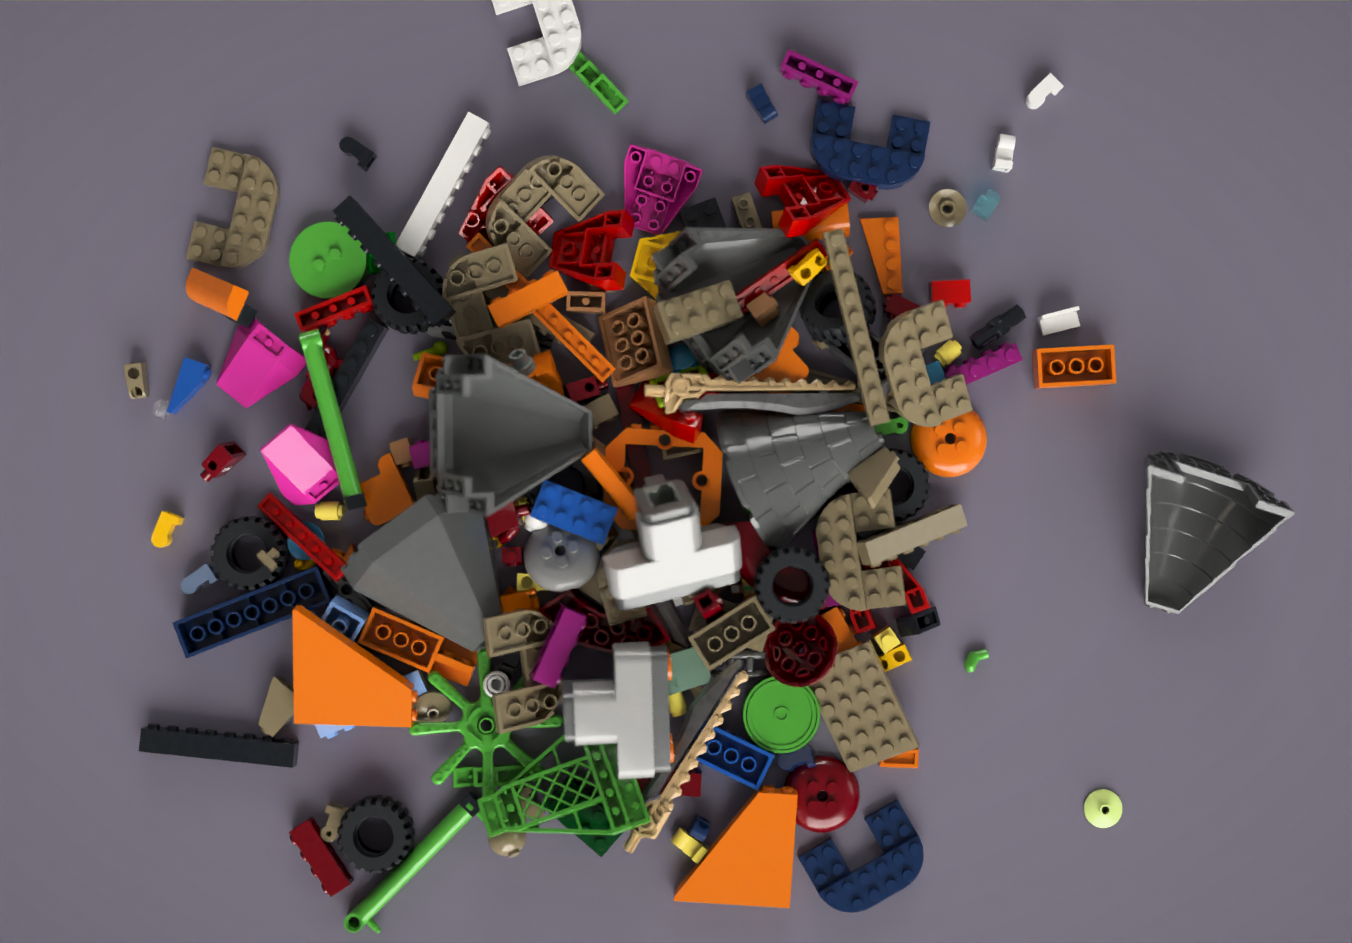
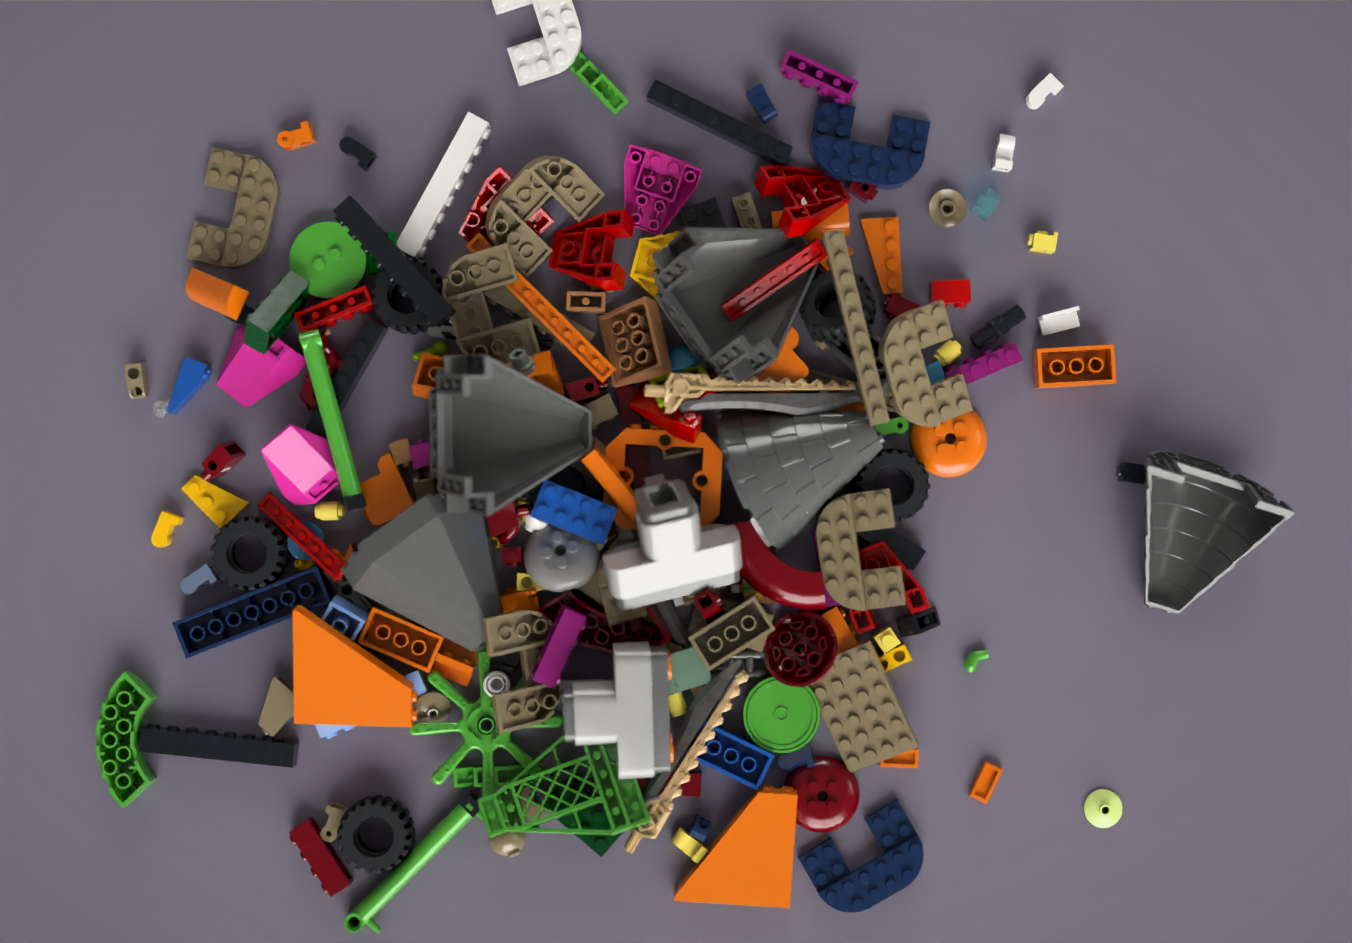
(119, 738): none -> bright green brick
(214, 501): none -> yellow wing
(269, 558): dark tan tile -> none
(276, 312): none -> dark green brick
(298, 137): none -> orange leg
(528, 299): orange brick -> none
(697, 312): dark tan brick -> none
(718, 123): none -> black brick
(763, 309): medium nougat brick -> none
(808, 267): yellow leg -> none
(818, 584): black tyre -> none
(875, 475): dark tan slope -> none
(911, 535): brick -> none
(985, 782): none -> orange tile
(1042, 242): none -> light yellow brick
(1131, 473): none -> black brick

